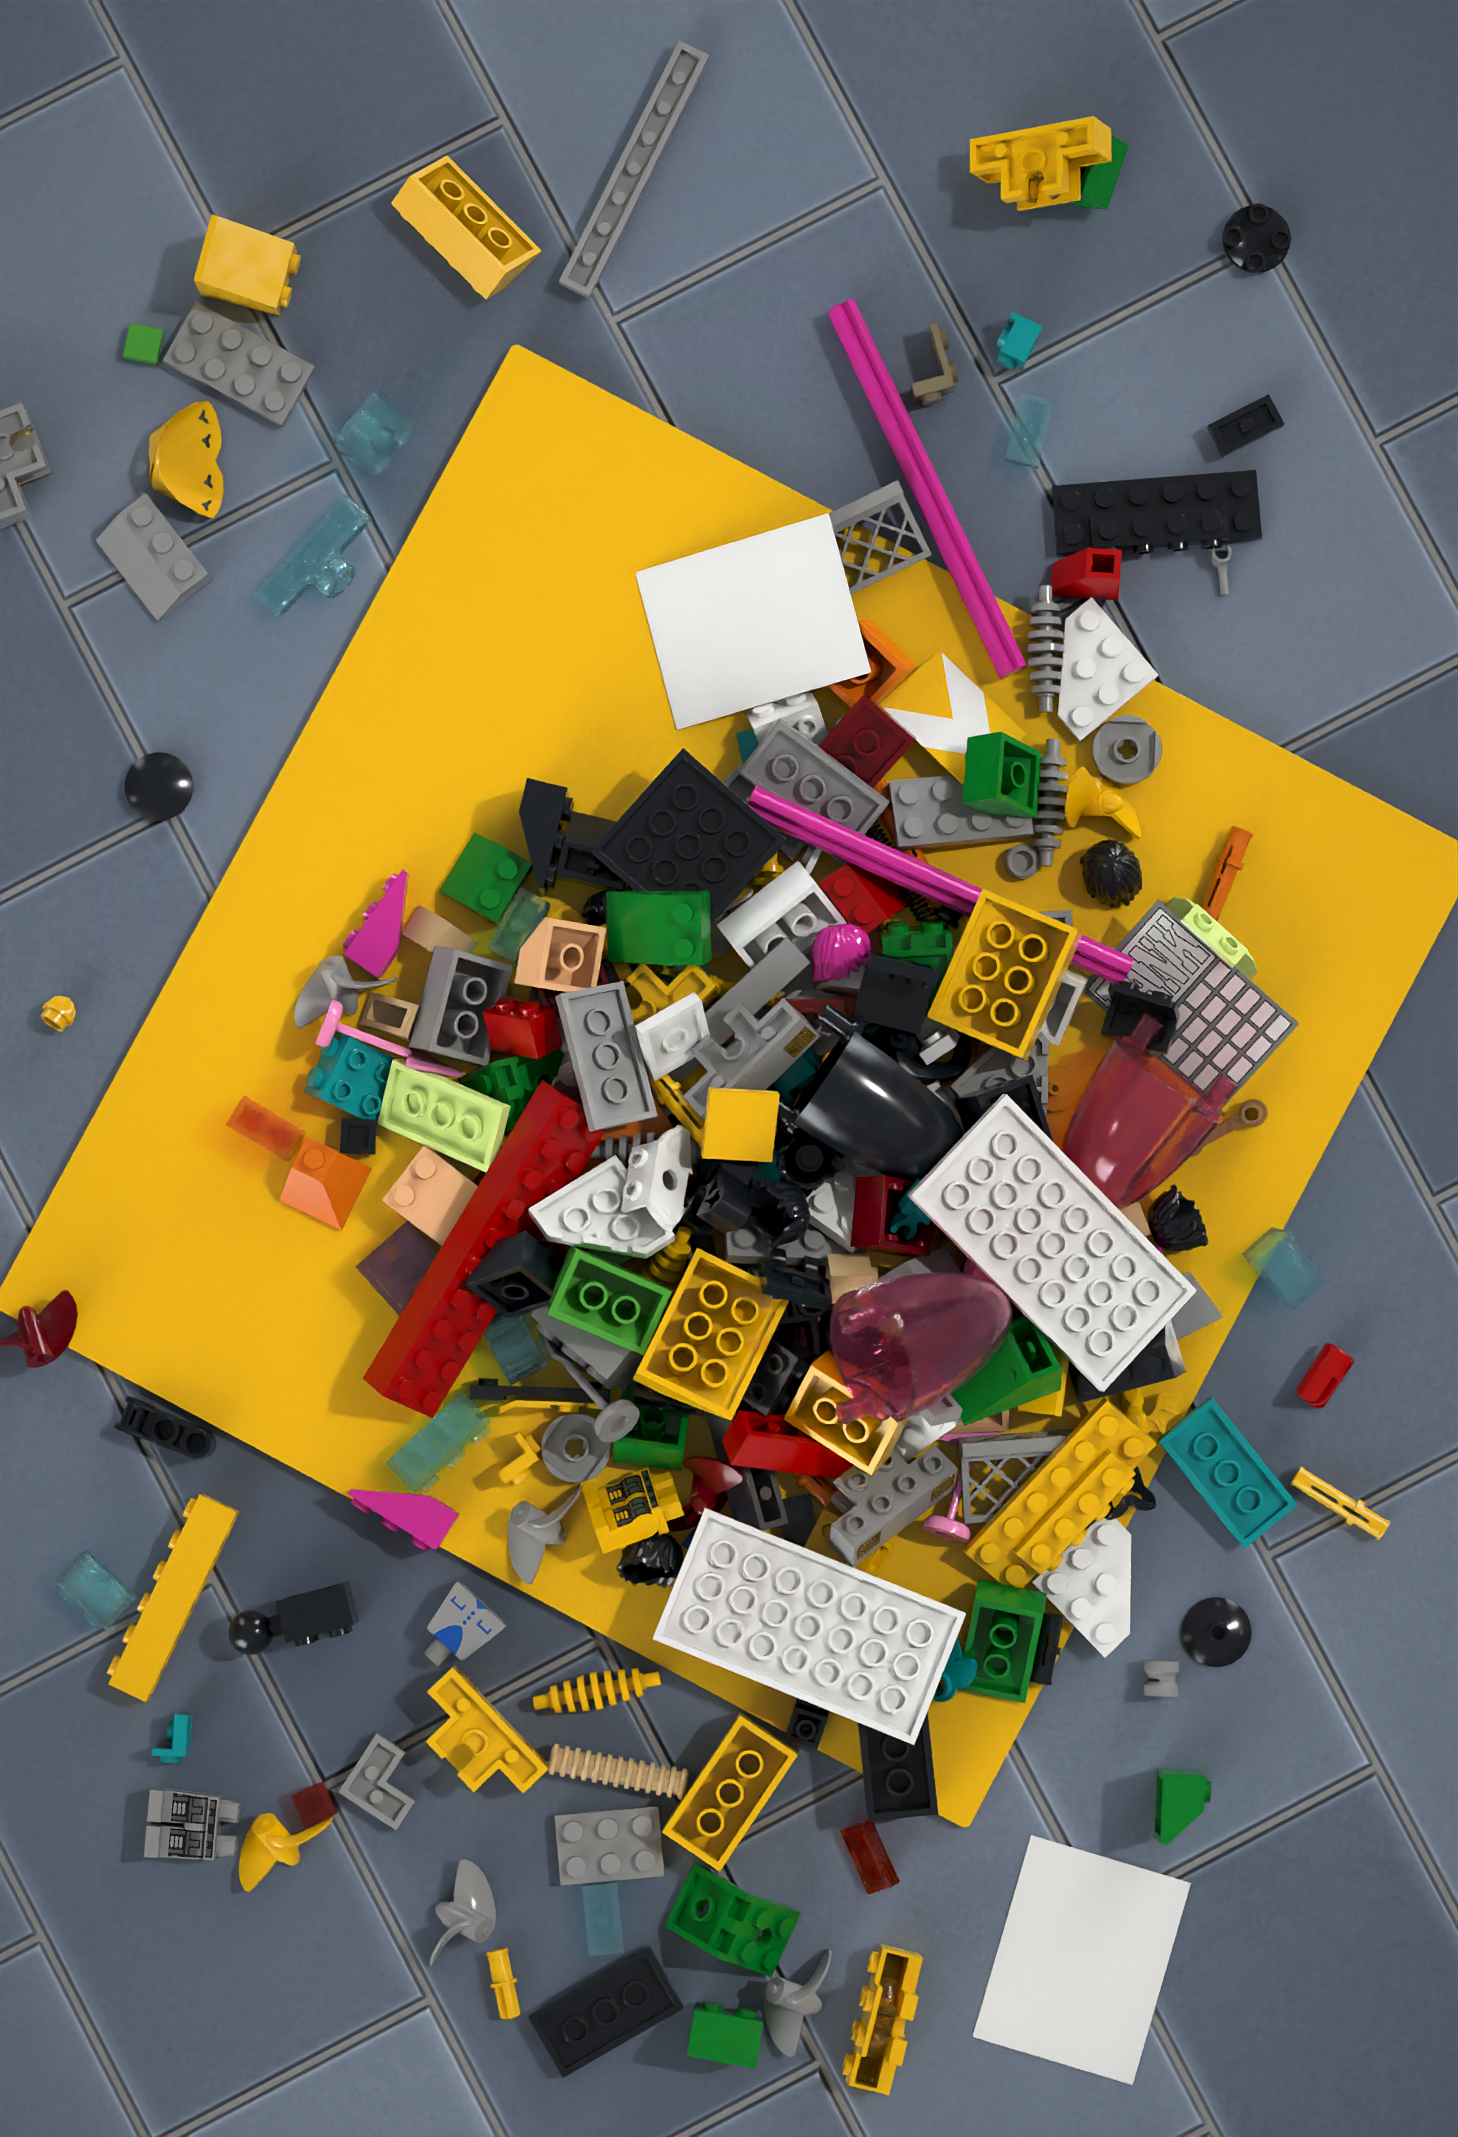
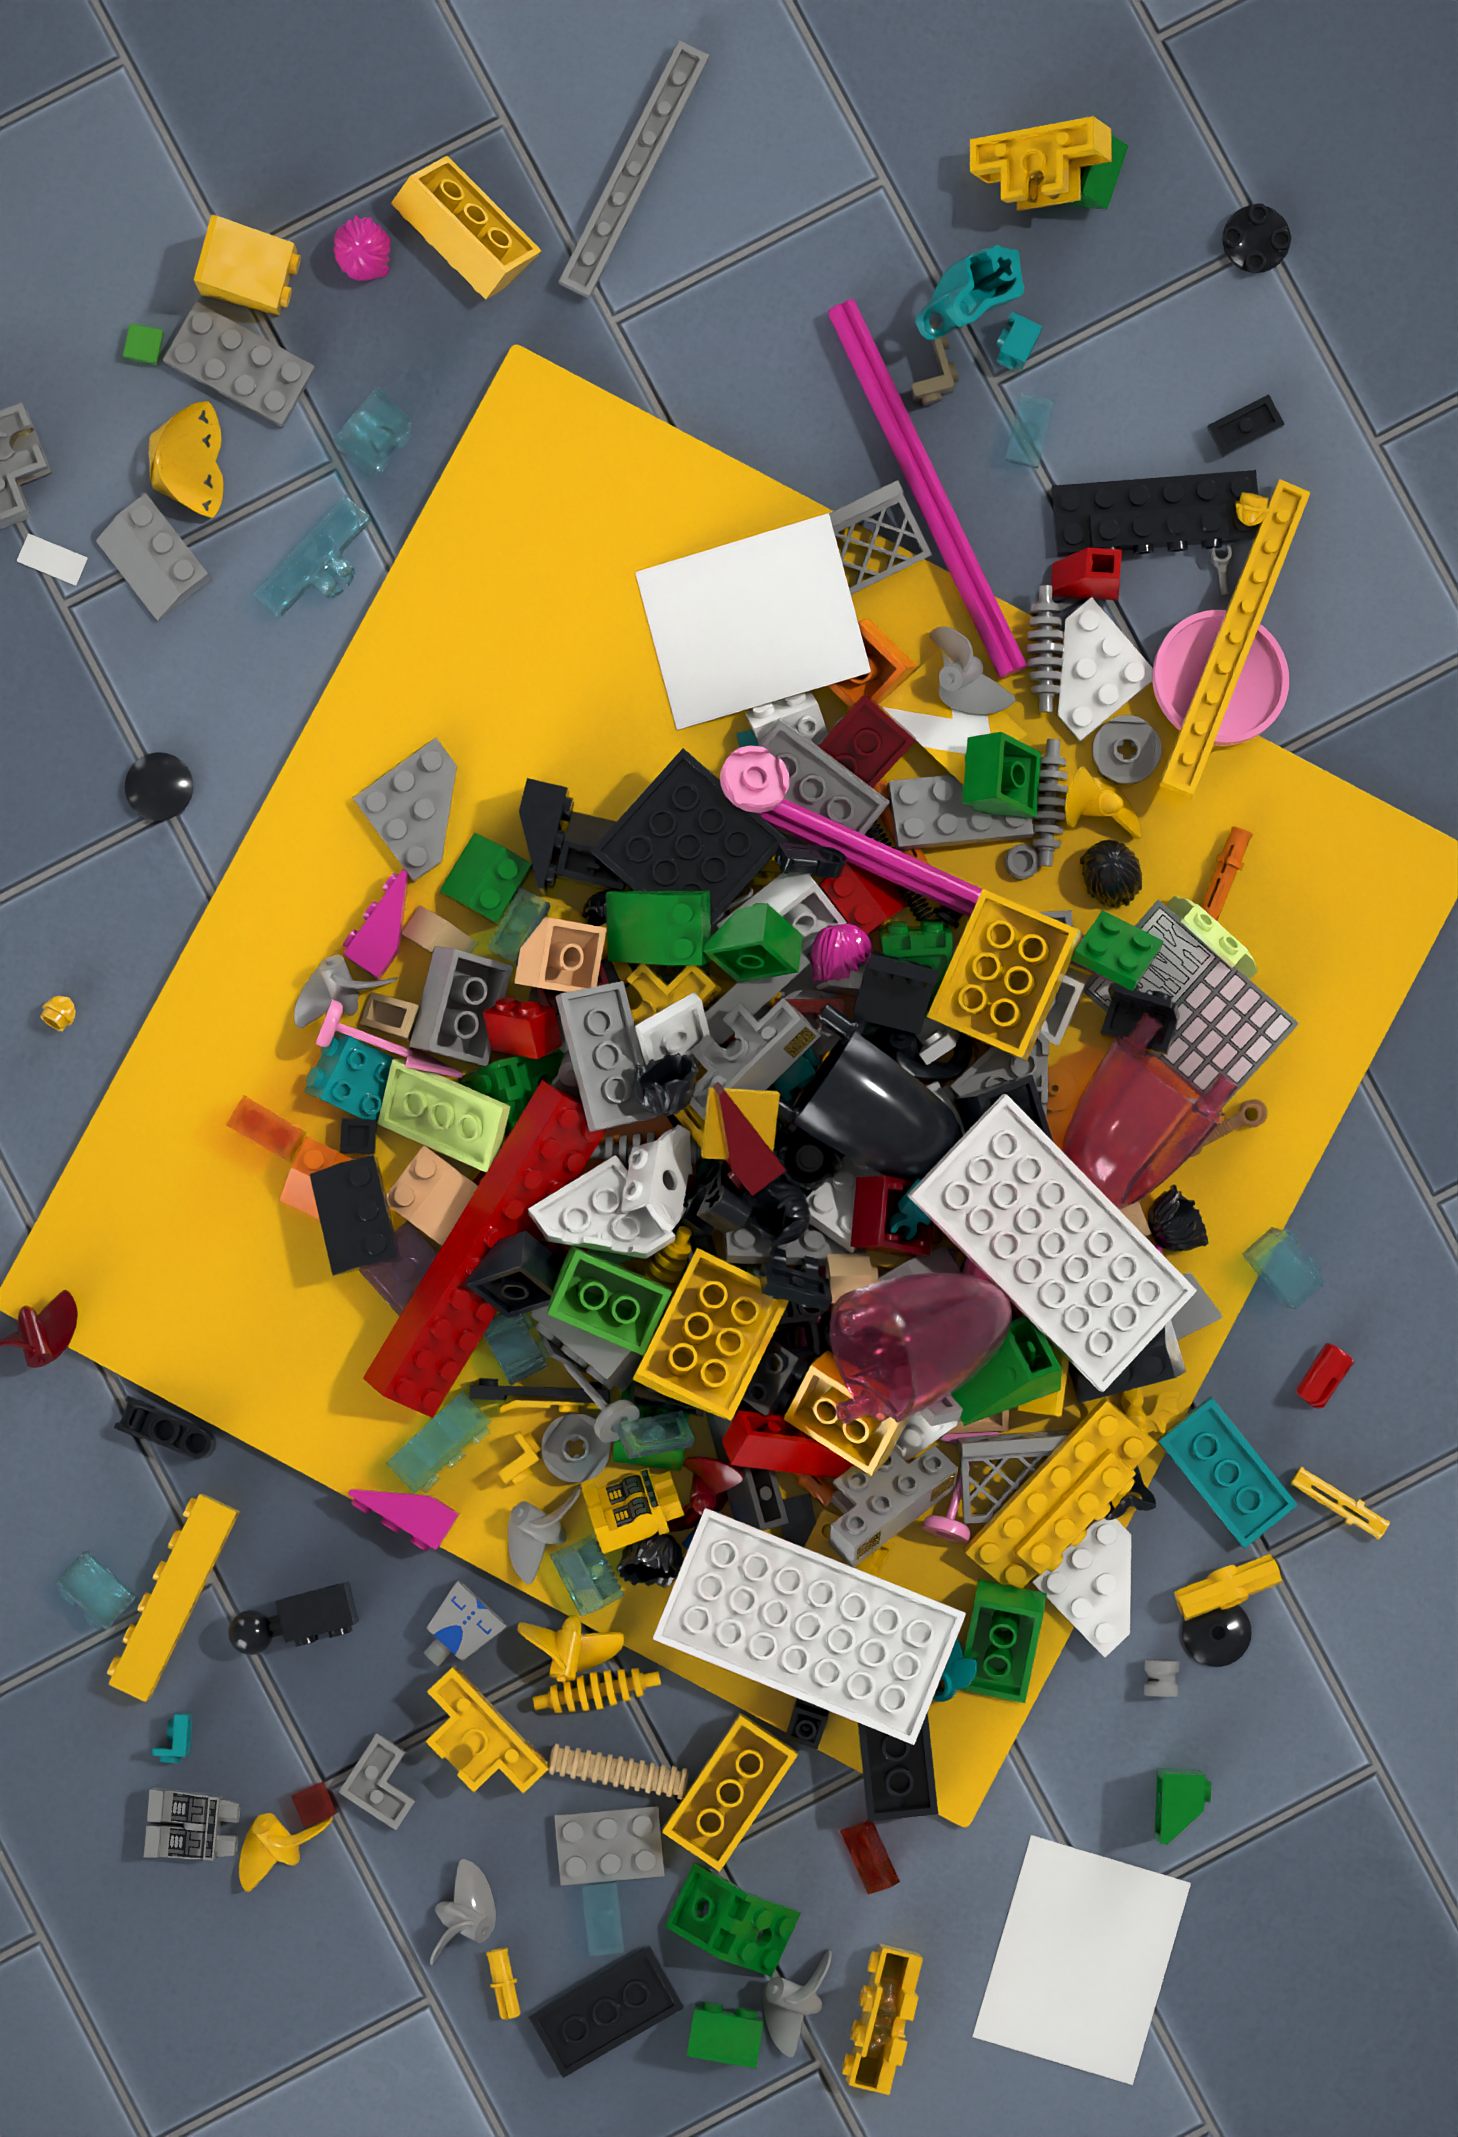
(52, 559): none -> white sticker
(355, 1215): none -> black slope
(362, 249): none -> dark pink hair
(413, 808): none -> light grey plate
(570, 1649): none -> yellow piece
(587, 1575): none -> clear light blue brick
(655, 1434): none -> clear light blue plate
(665, 1084): none -> black hair
(744, 1149): none -> dark red slope
(754, 779): none -> bright pink tile
(756, 944): none -> green slope
(810, 859): none -> black piece
(962, 681): none -> light grey piece
(973, 288): none -> teal piece
(1043, 1672): black pin -> none
(1117, 950): none -> green plate
(1228, 1587): none -> yellow piece
(1234, 639): none -> yellow plate
(1251, 508): none -> yellow plate
(1259, 690): none -> bright pink dish

